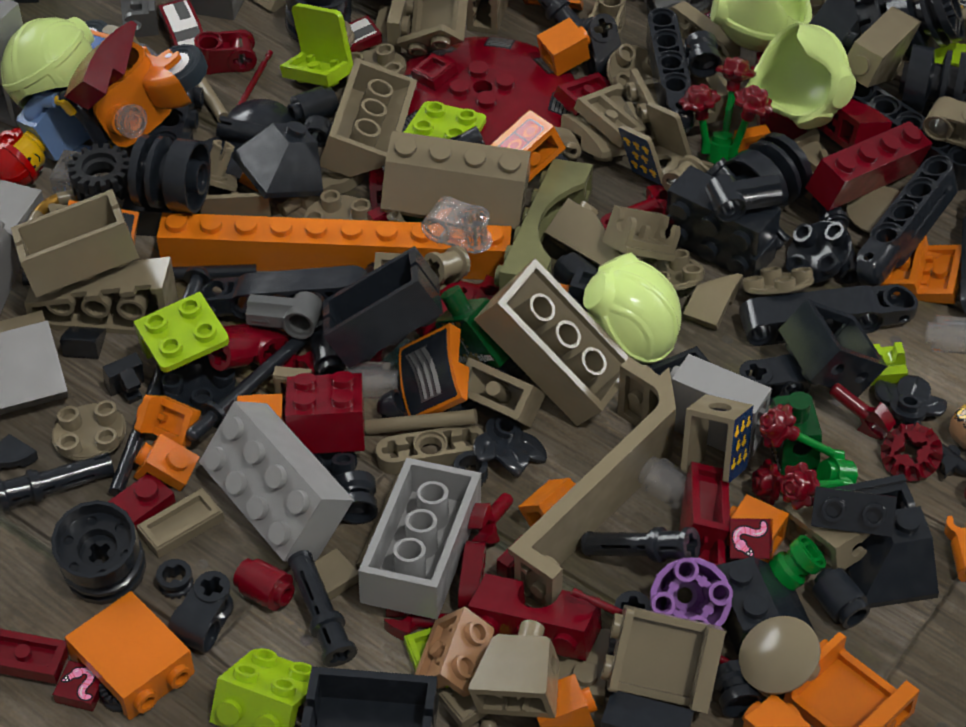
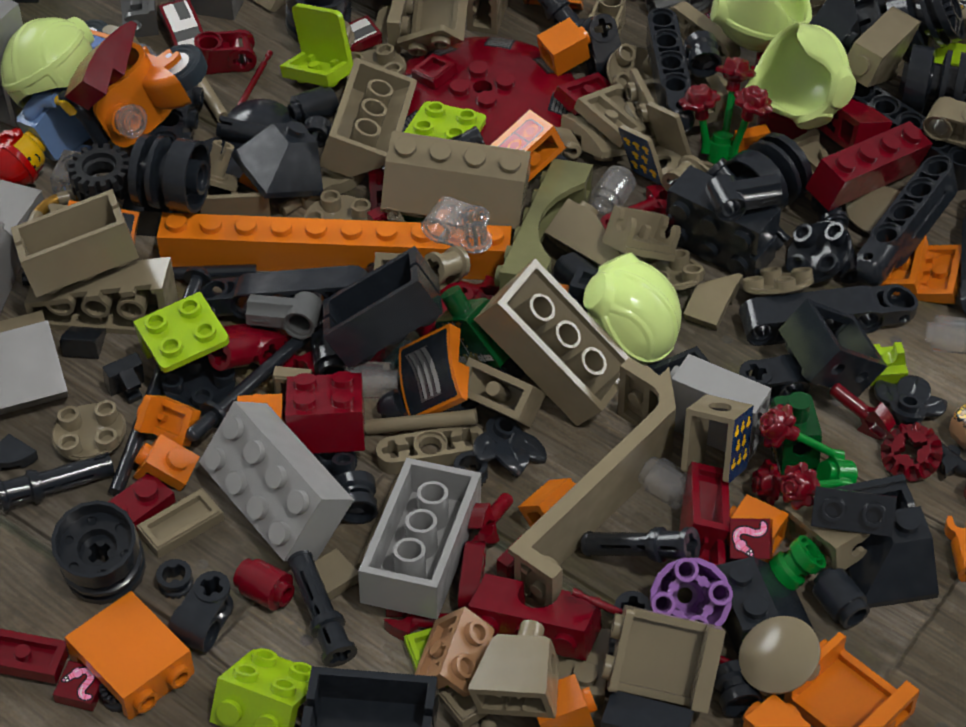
(612, 189): none -> clear brick

